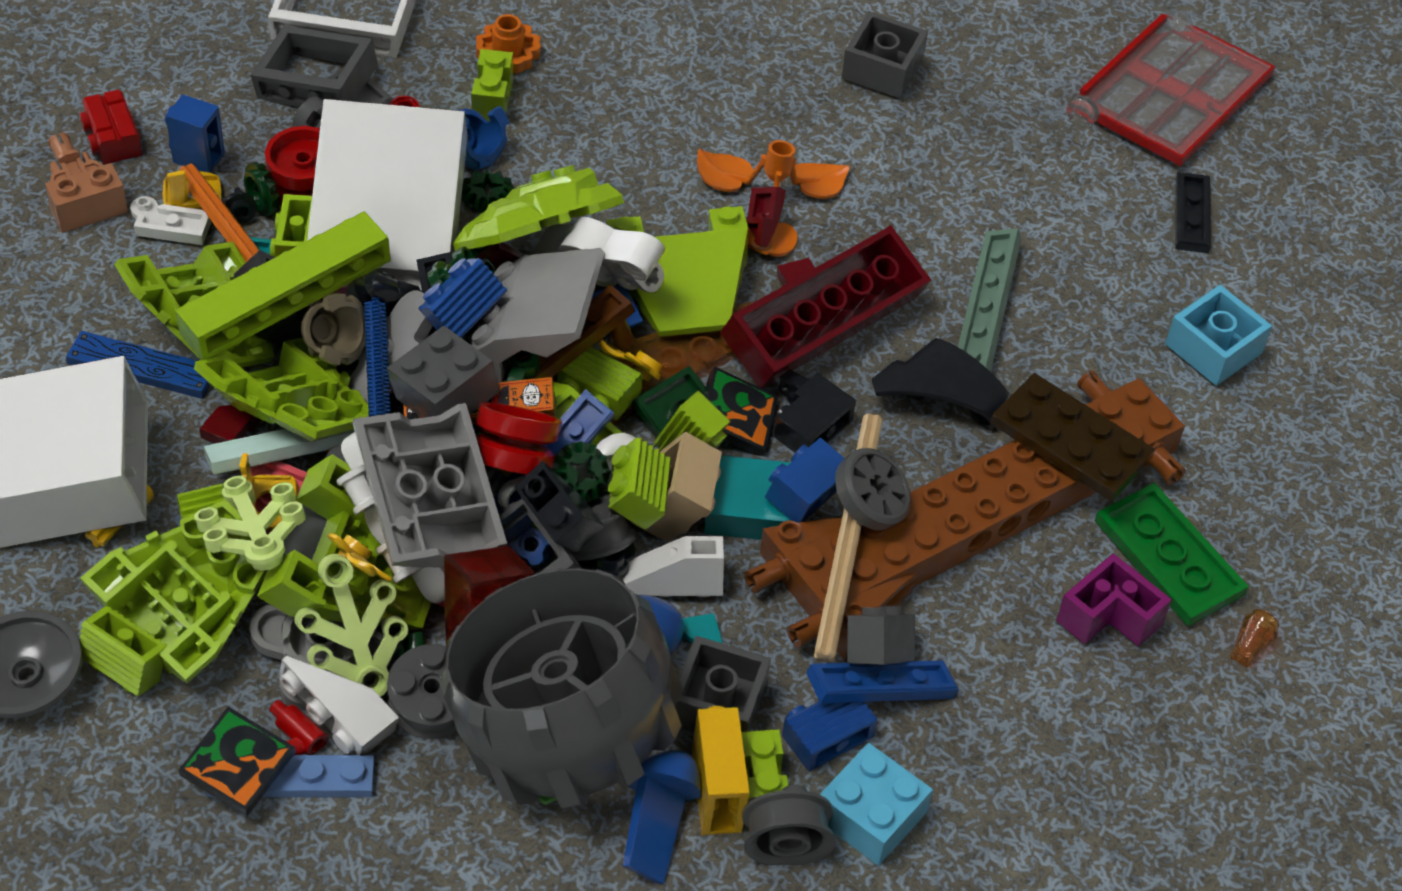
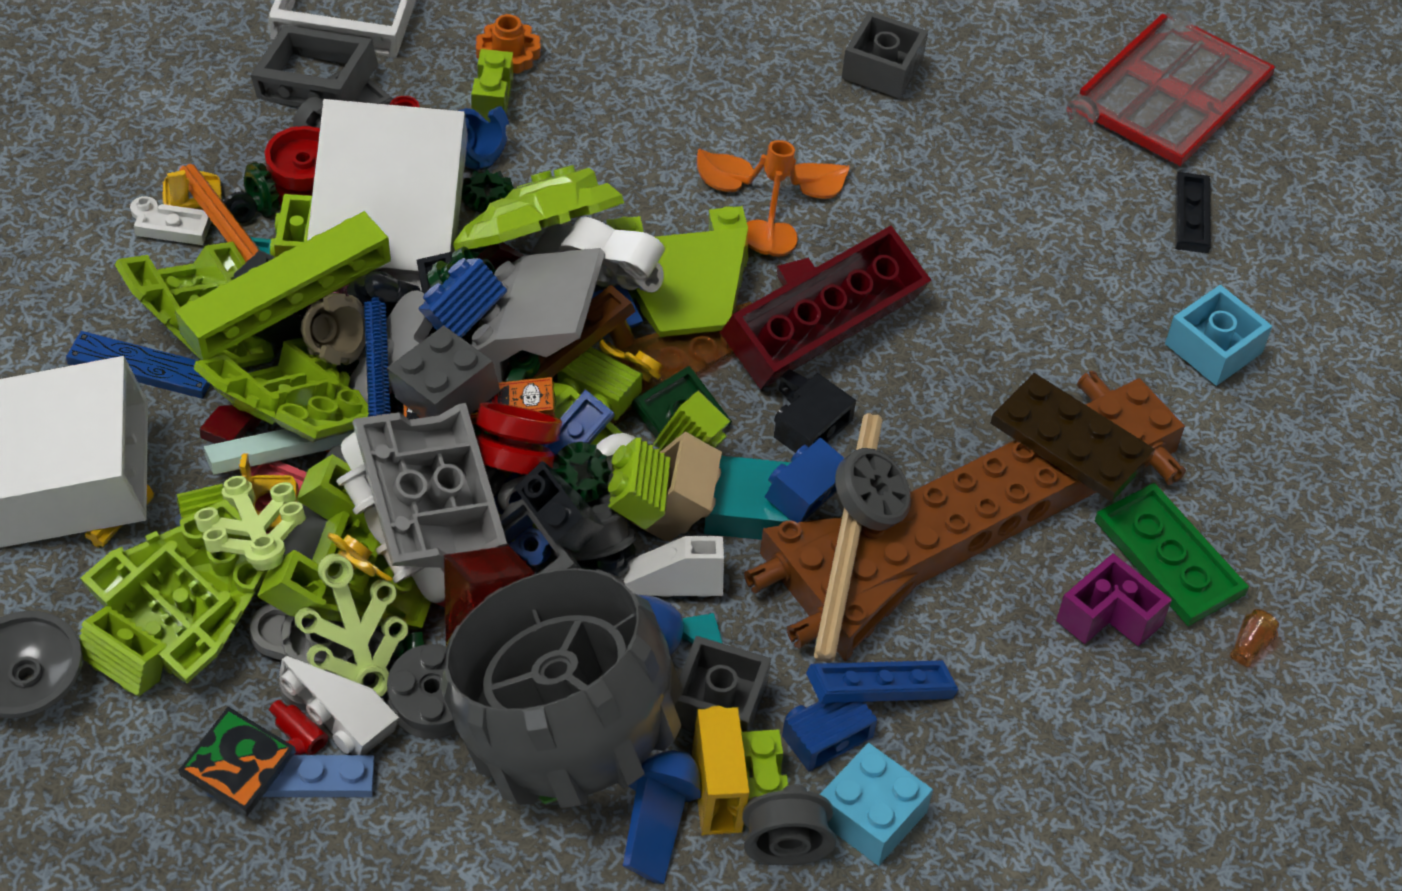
(82, 191): nougat brick -> none
(110, 126): red brick -> none
(195, 133): blue brick -> none
(746, 407): tile -> none
(764, 213): dark red slope -> none
(881, 636): dark grey brick -> none
(947, 375): black panel -> none
(990, 295): sand green plate -> none

